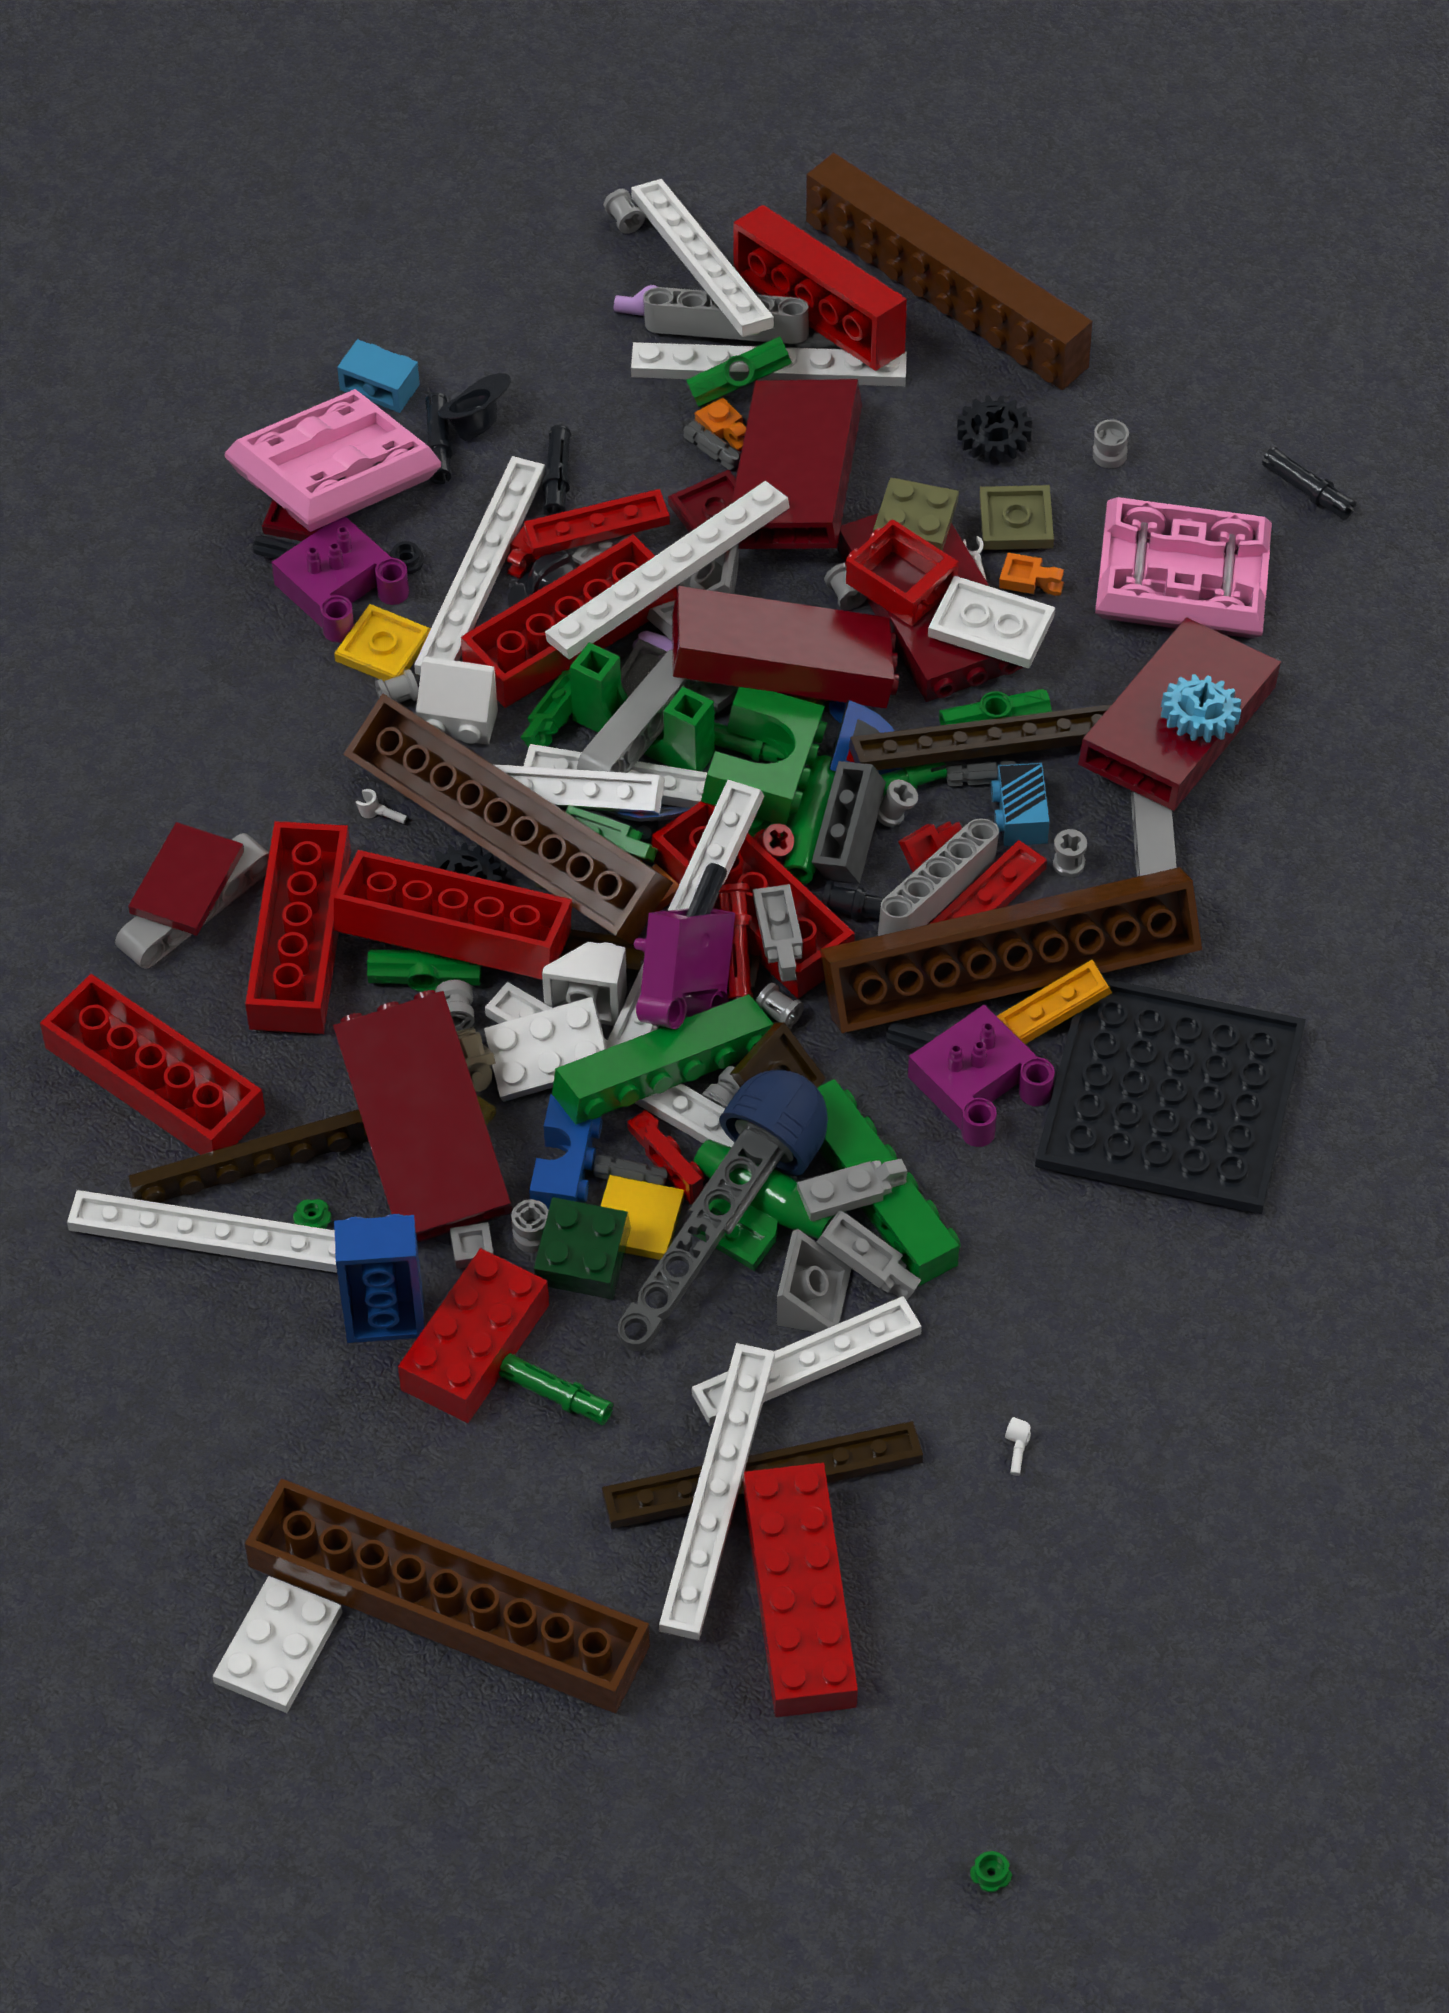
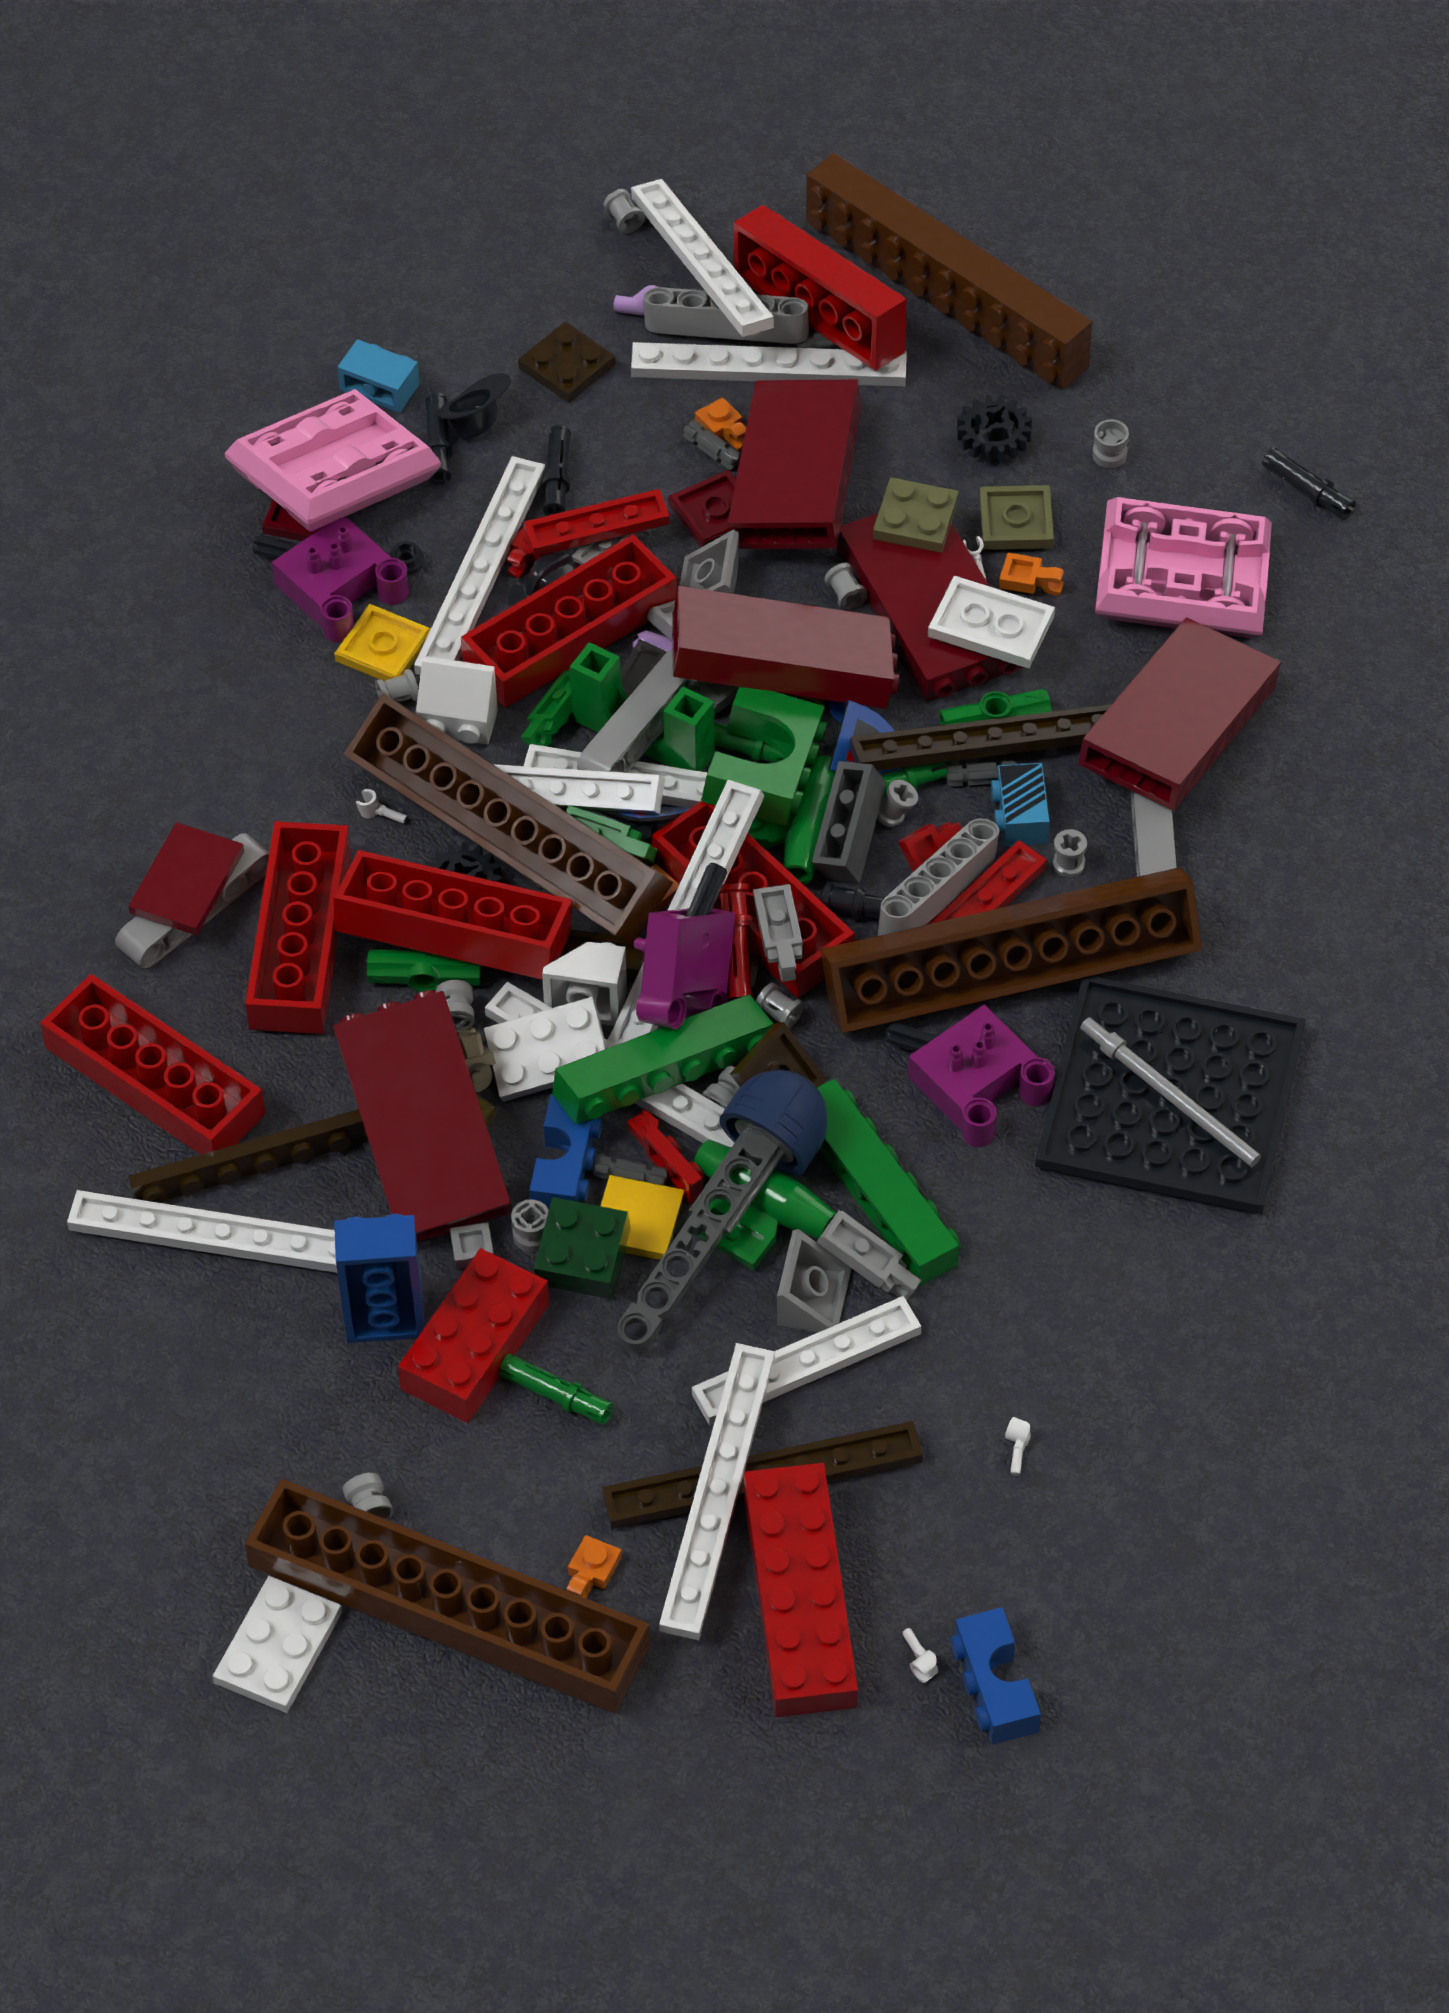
(315, 1206): green plate -> none
(366, 1494): none -> light grey wheel
(566, 362): none -> dark brown plate
(592, 1566): none -> orange plate
(667, 569): white plate -> none
(717, 380): green piece -> none
(783, 844): red bush -> none
(850, 1187): light grey hinge -> none
(919, 599): red window -> none
(925, 1665): none -> white hand
(991, 1861): green plate -> none
(1003, 1707): none -> blue arch
(1056, 1002): light orange tile -> none
(1116, 1047): none -> light grey bar
(1201, 708): medium azure gear -> none

